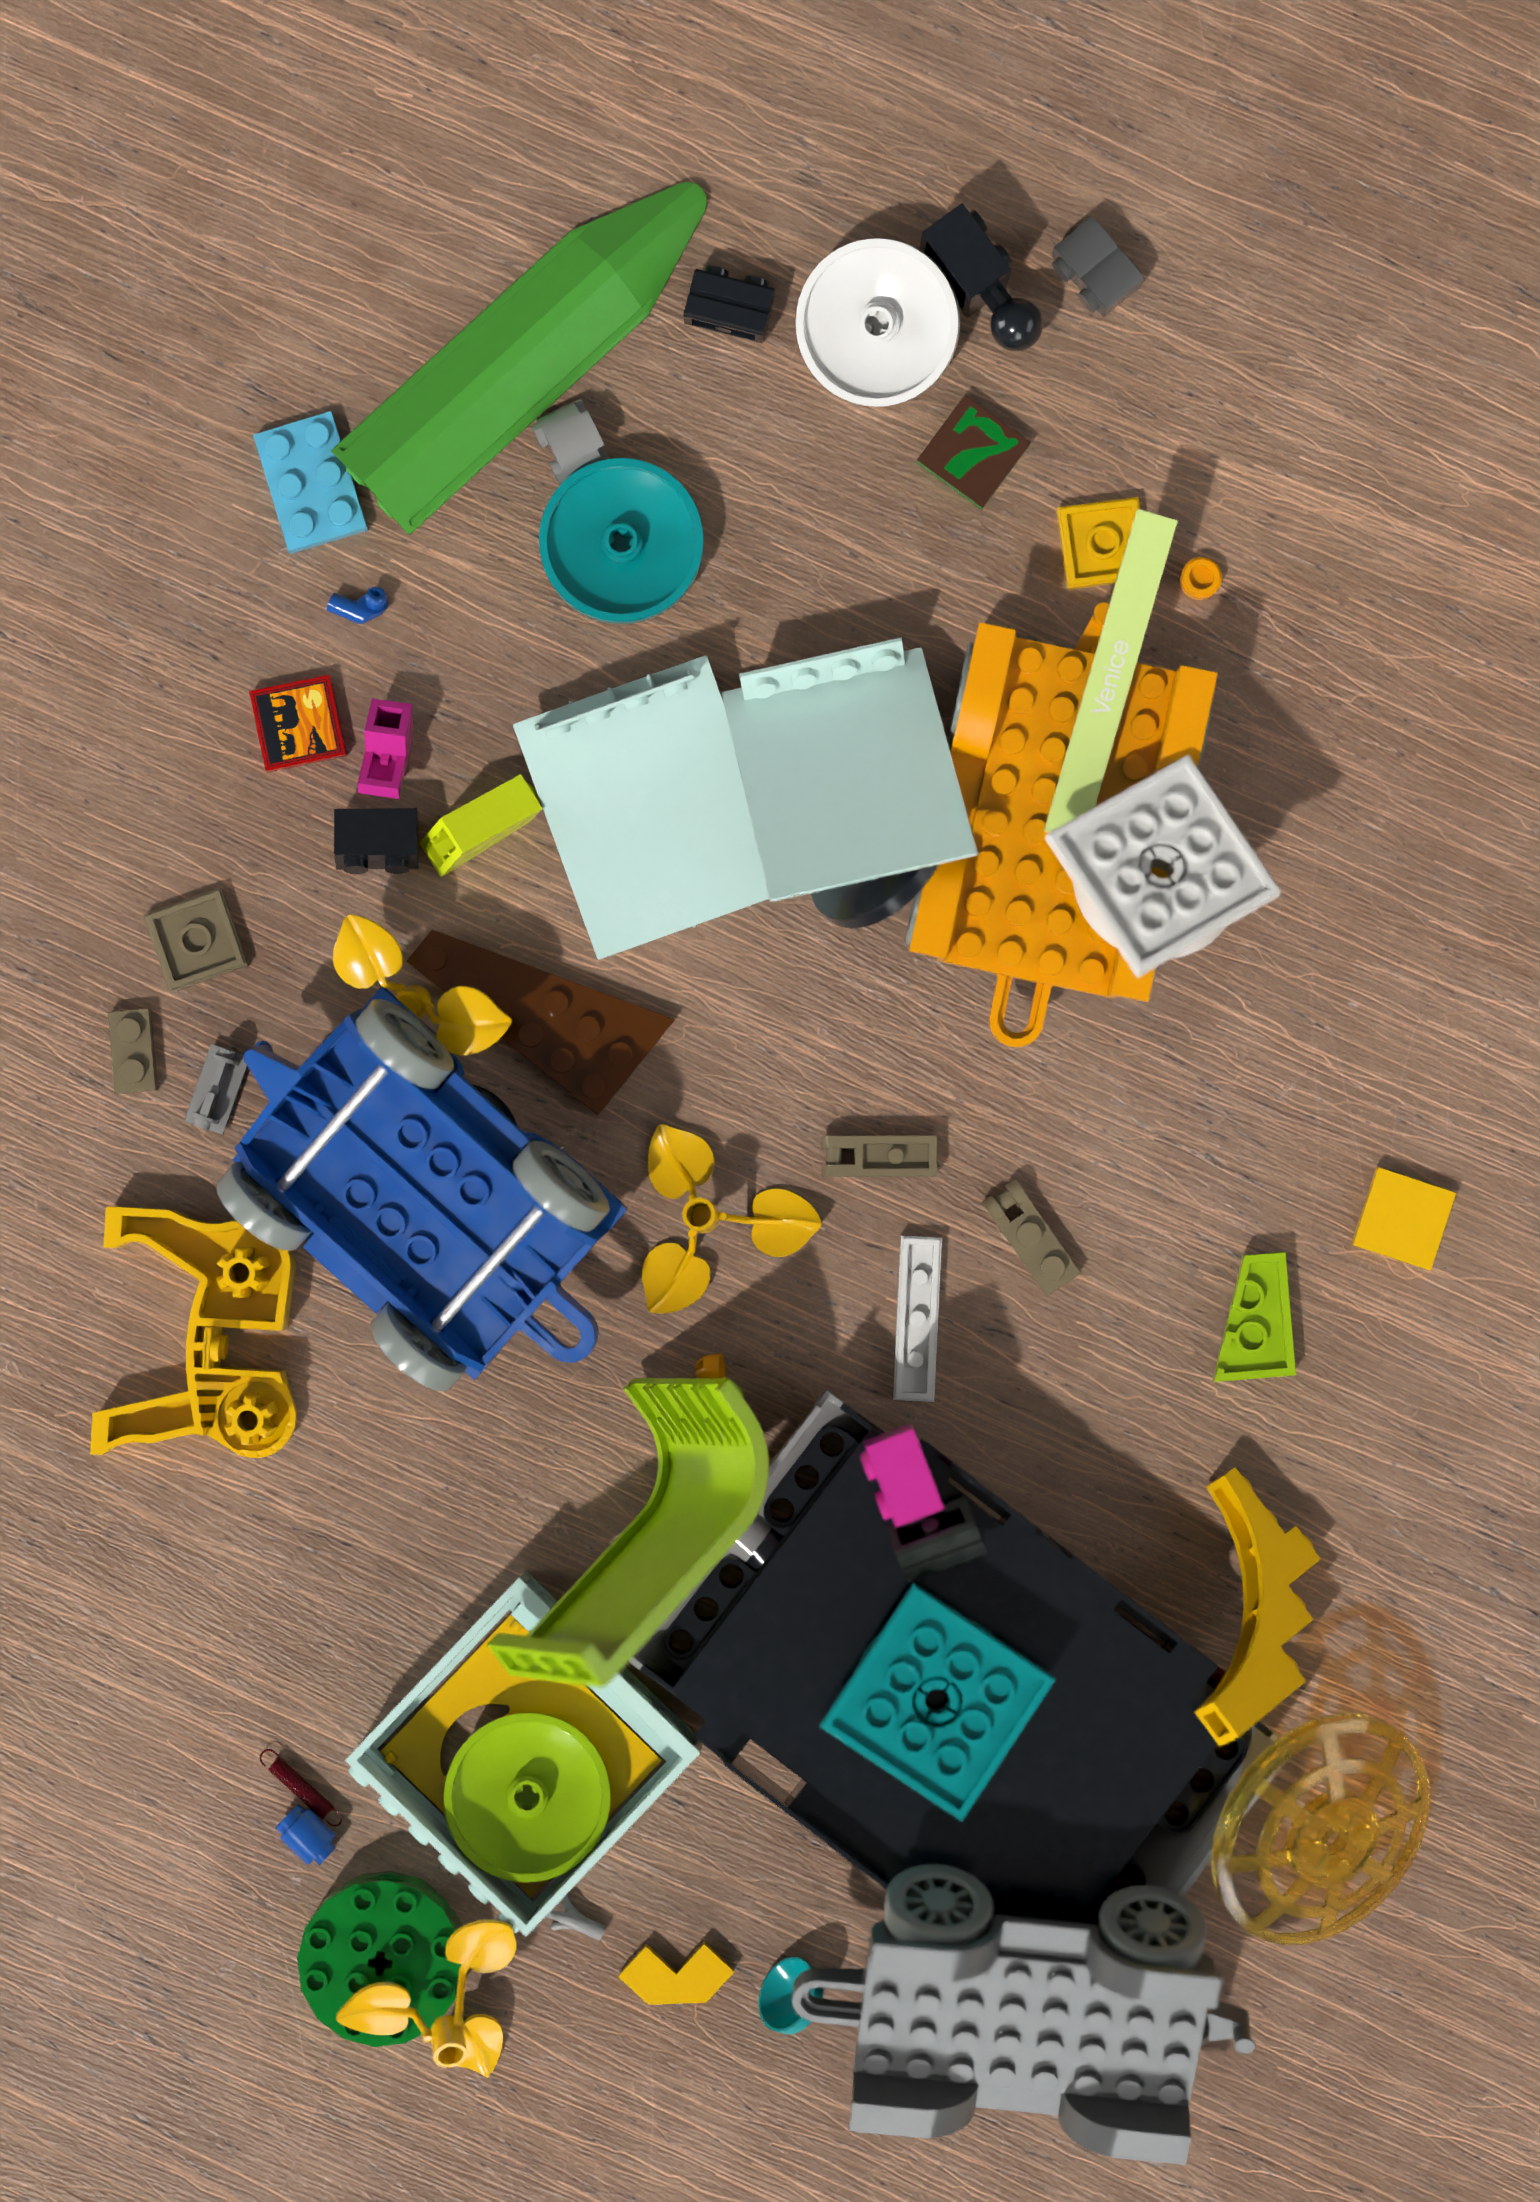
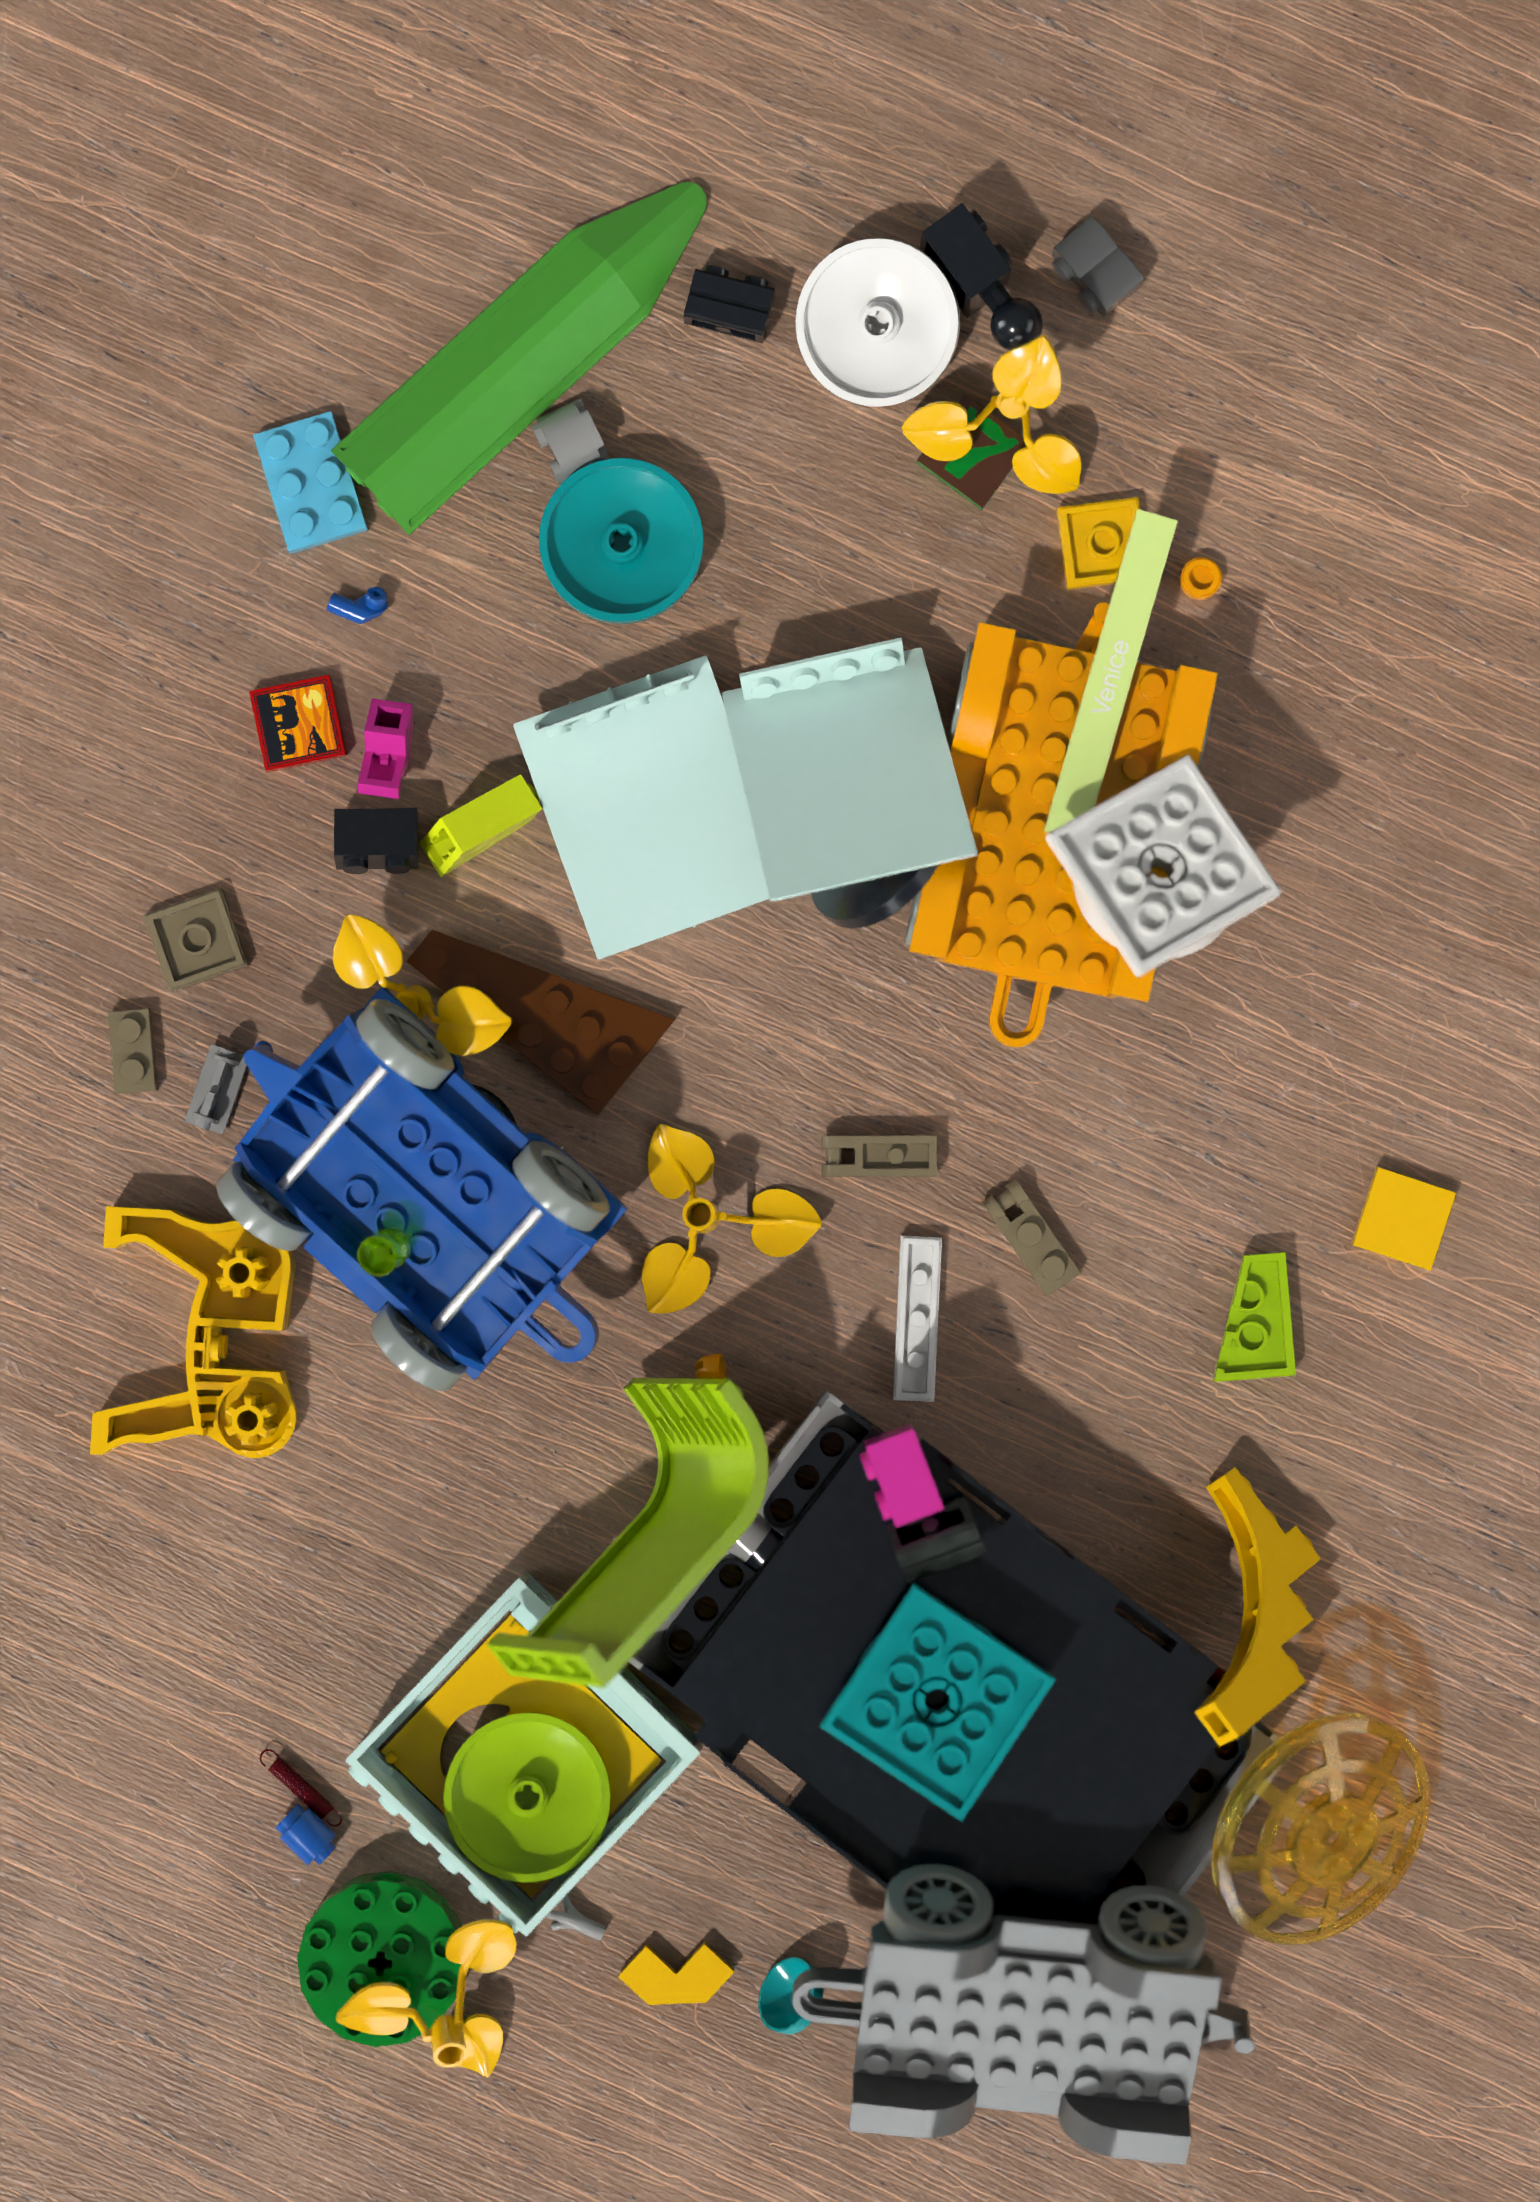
(377, 1258): none -> clear neon green wheel
(1024, 379): none -> yellow plant

